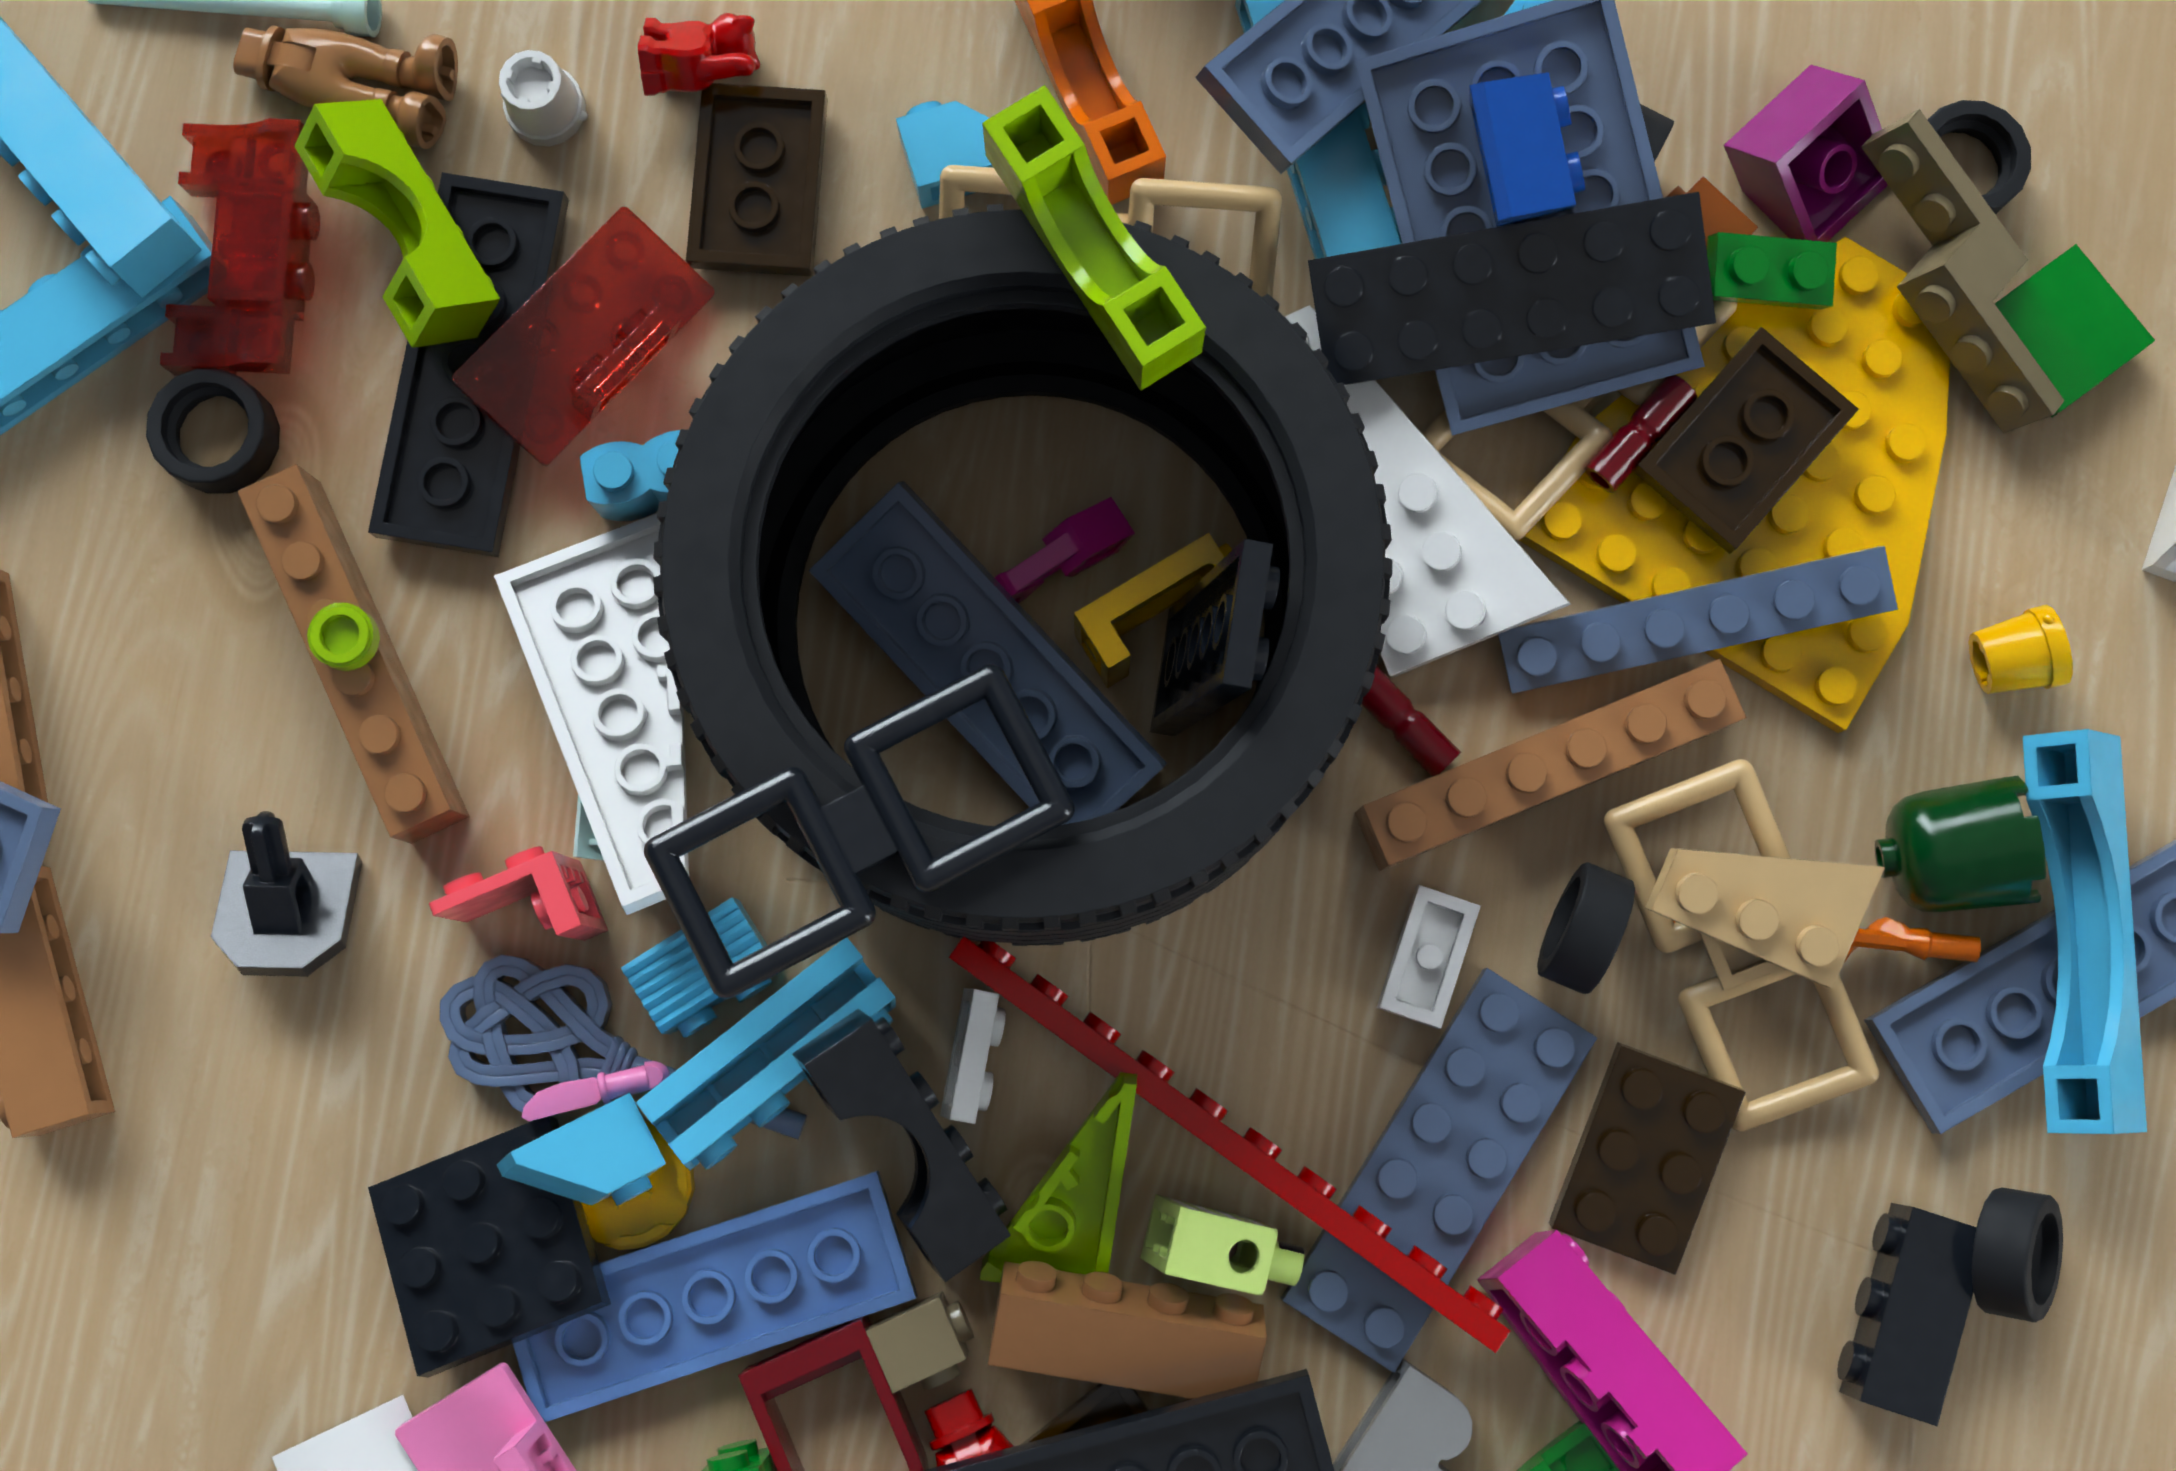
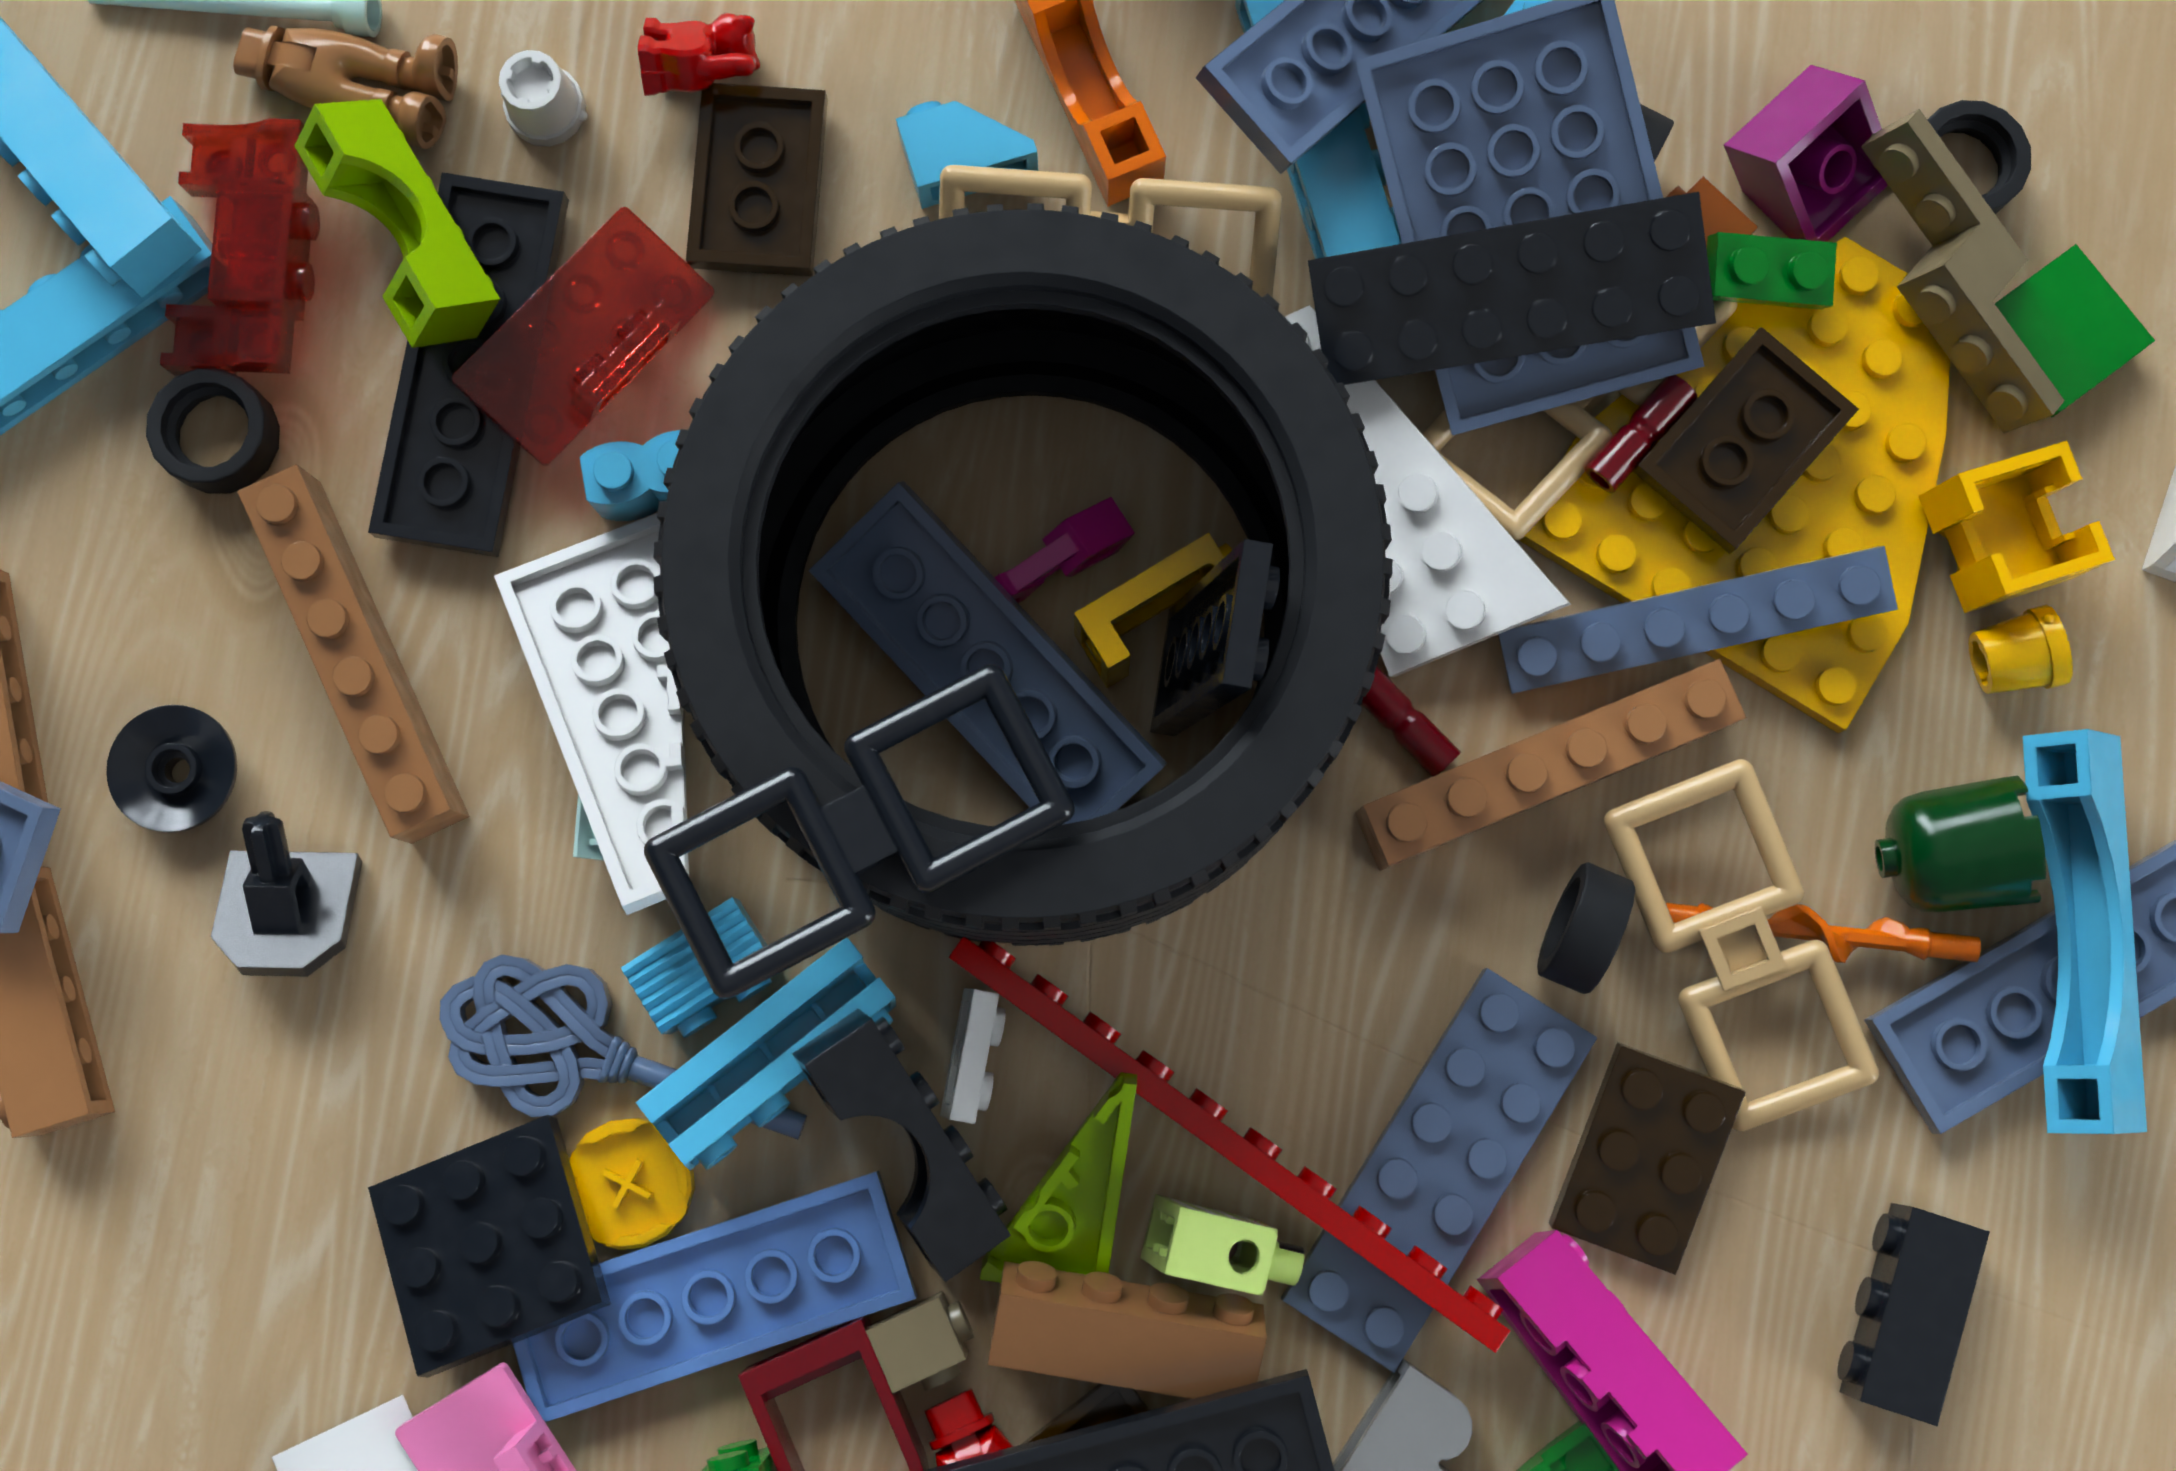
(143, 765): none -> black dish
(343, 636): lime tile -> none
(553, 881): coral bracket -> none
(590, 1091): bright pink piece -> none
(590, 1156): medium azure slope -> none
(1063, 200): lime arch -> none
(1428, 956): white plate -> none
(1524, 147): blue slope -> none
(1770, 907): tan wing -> none
(2007, 530): none -> yellow piece
(2017, 1254): black tyre -> none

